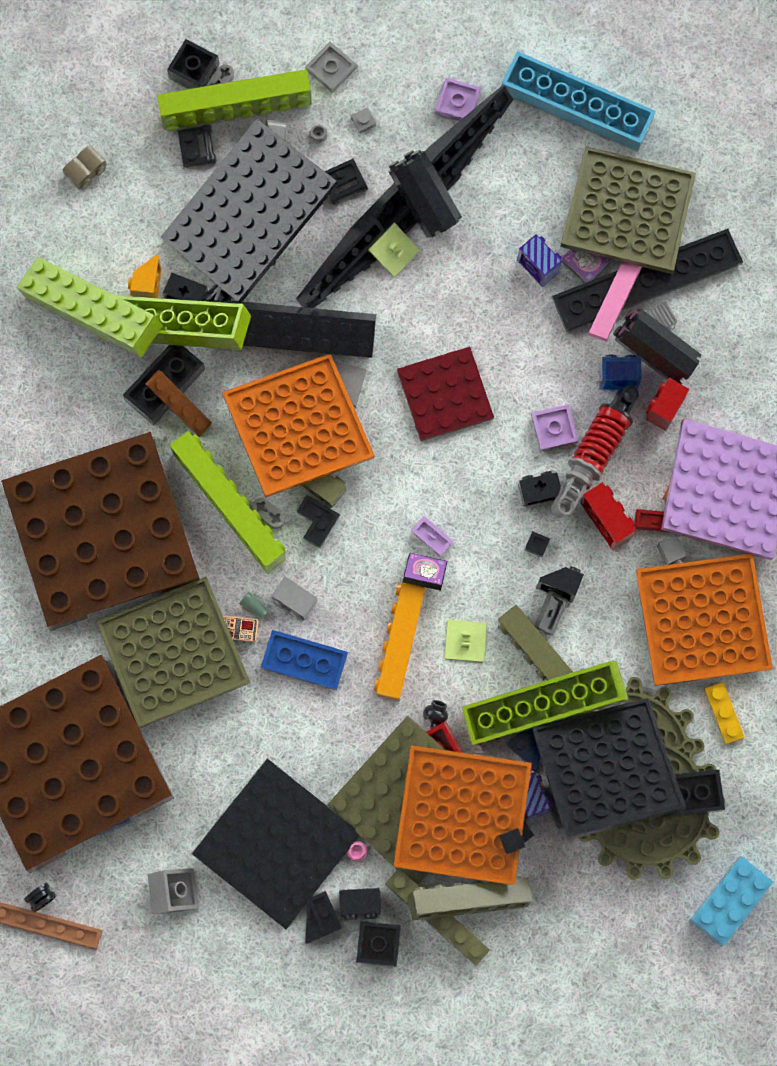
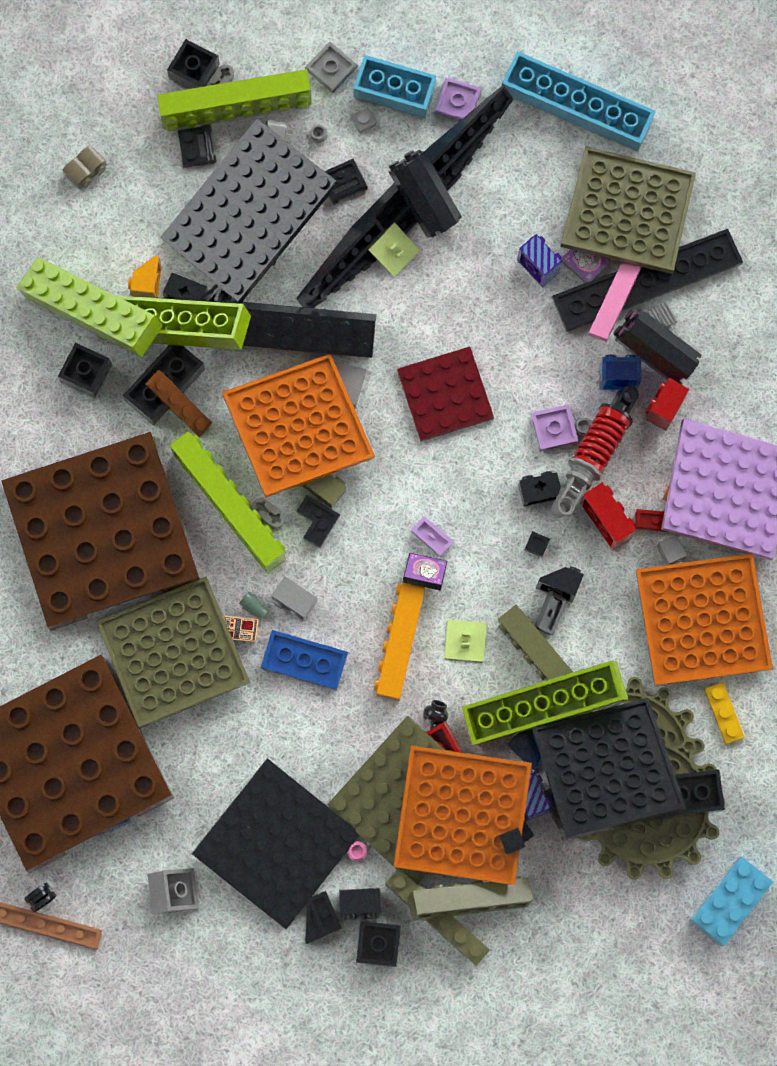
(85, 370): none -> black brick
(394, 86): none -> medium azure brick
(582, 425): none -> light grey plate

